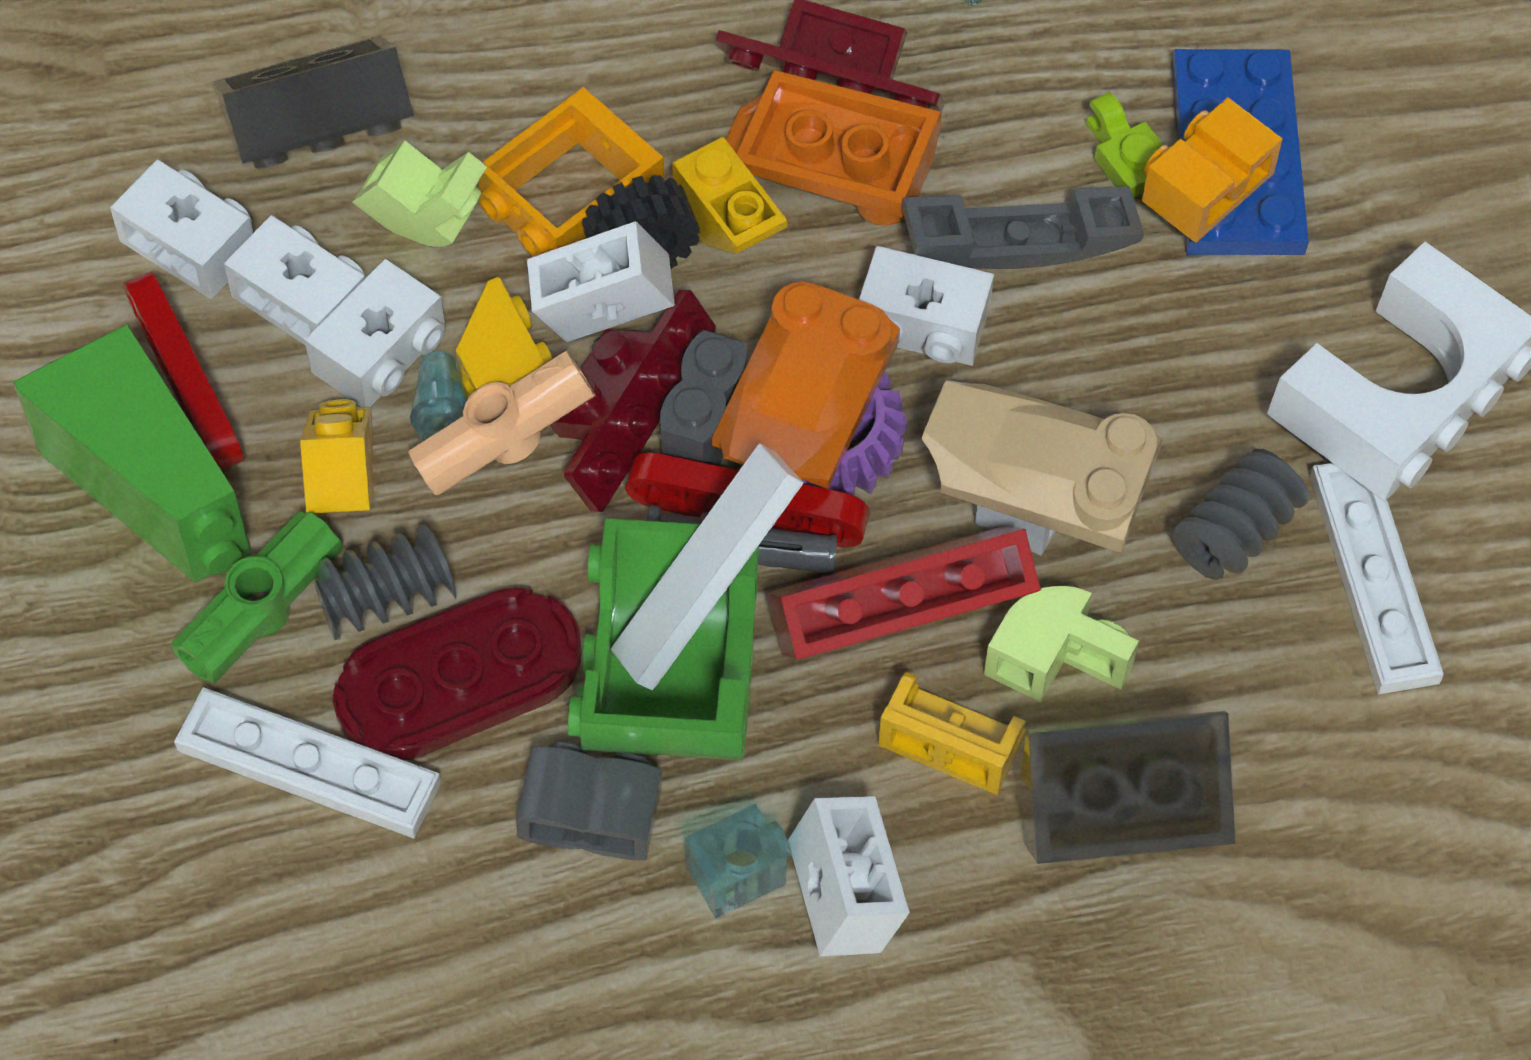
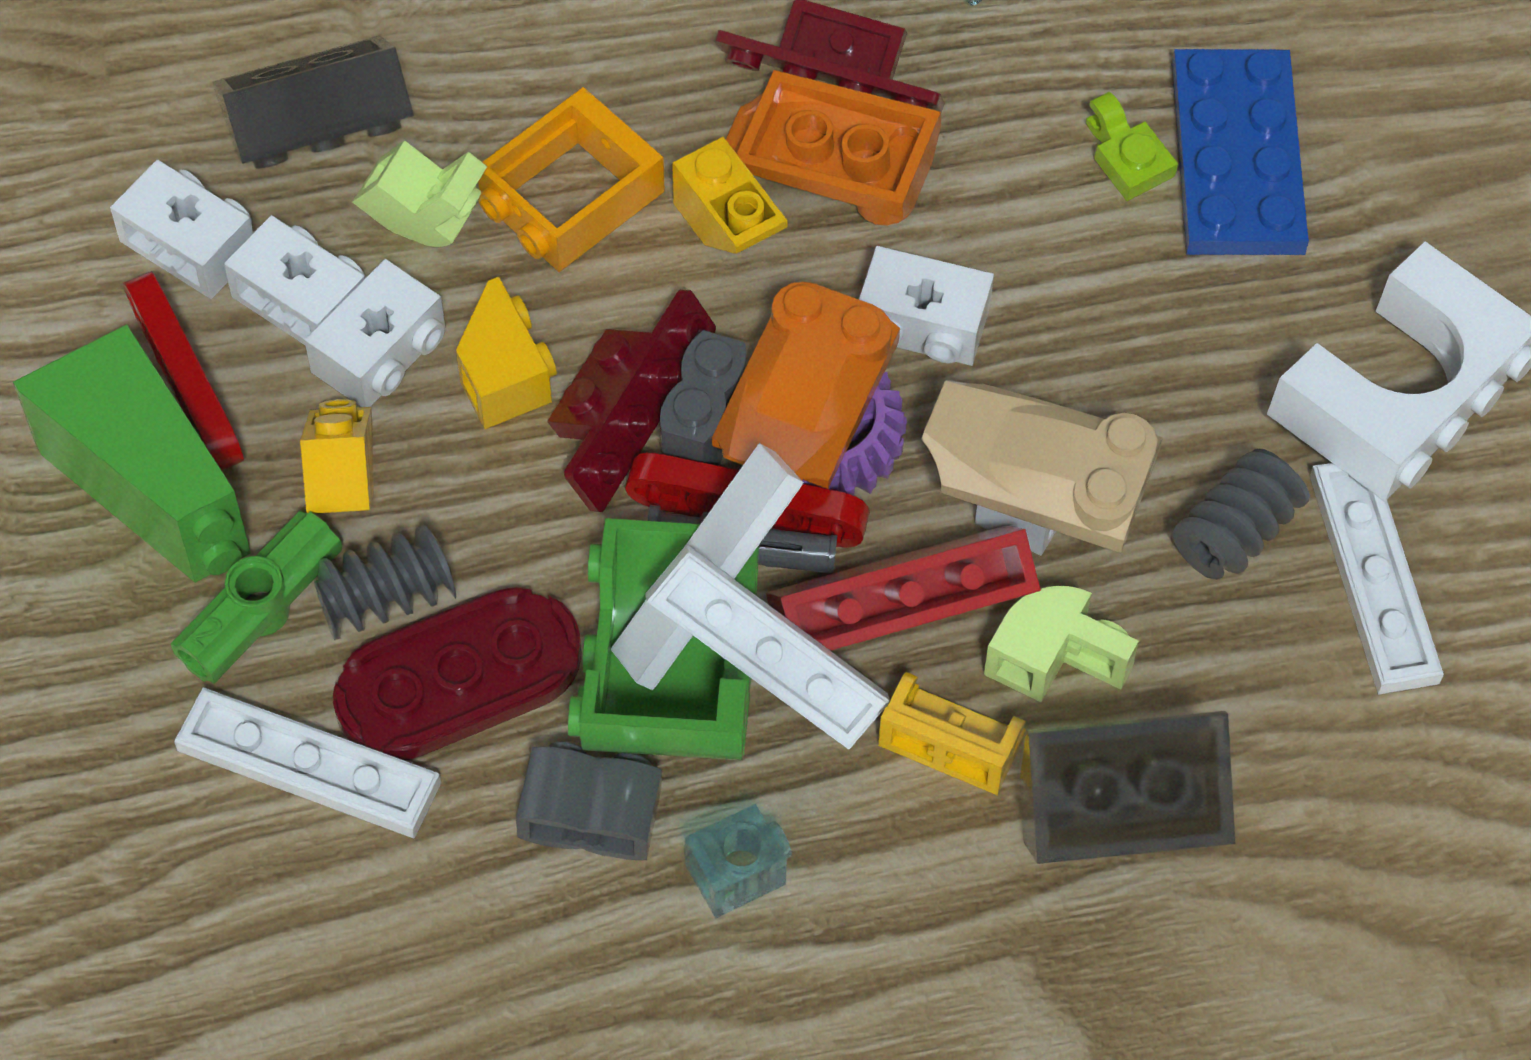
(437, 395): clear light blue cone -> none
(501, 423): light nougat piece -> none
(600, 282): white brick -> none
(656, 206): black tyre -> none
(767, 647): none -> white tile
(848, 876): white brick -> none
(1024, 235): dark grey slope -> none
(1212, 171): light orange brick -> none

